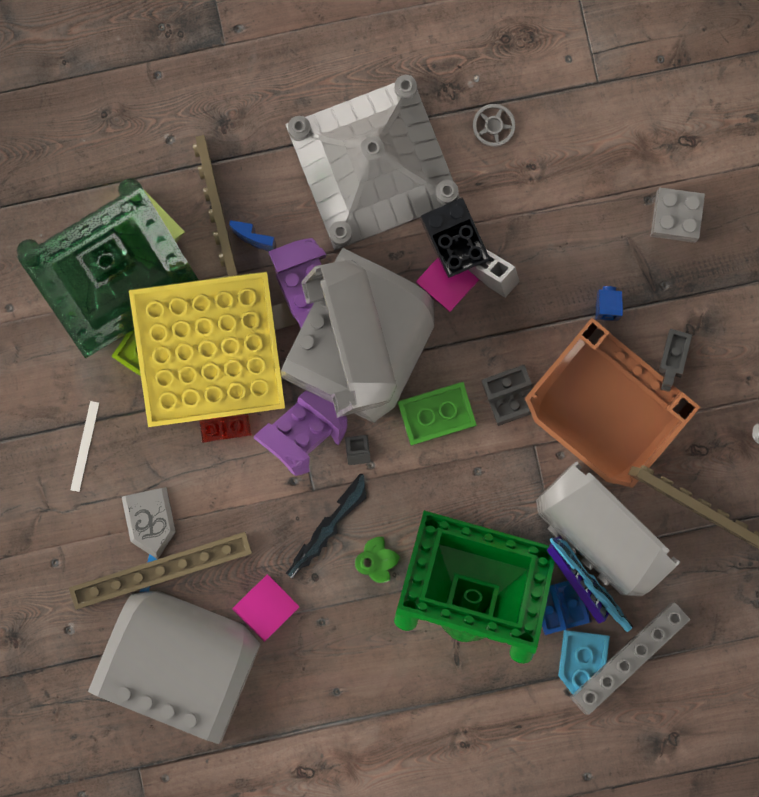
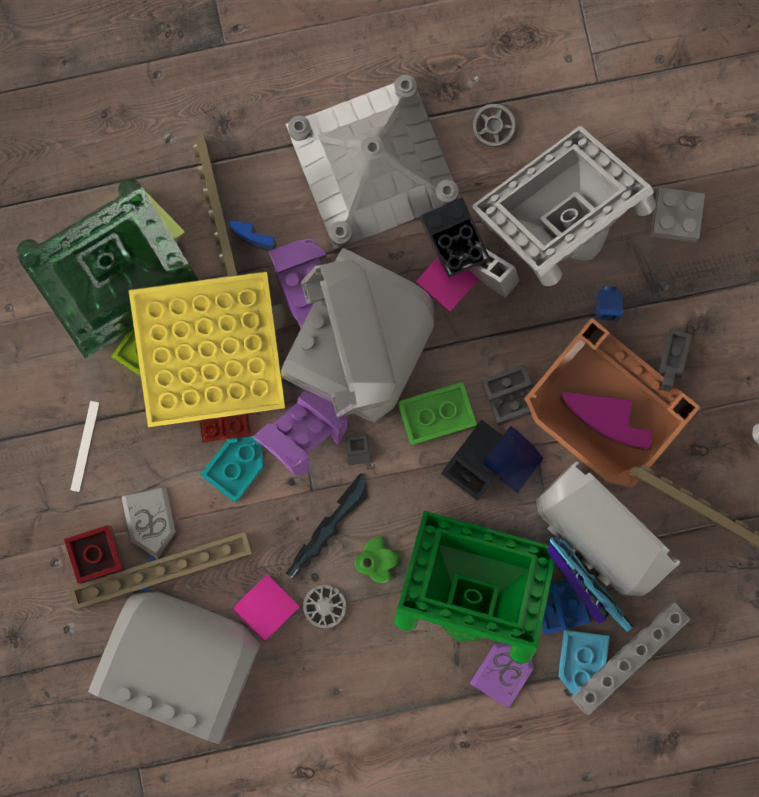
(94, 554): none -> dark red brick
(235, 466): none -> teal tile
(324, 606): none -> light grey wheel
(467, 467): none -> black slope
(501, 675): none -> medium lavender tile
(514, 459): none -> clear blue slope
(564, 203): none -> light grey piece
(608, 418): none -> magenta slope

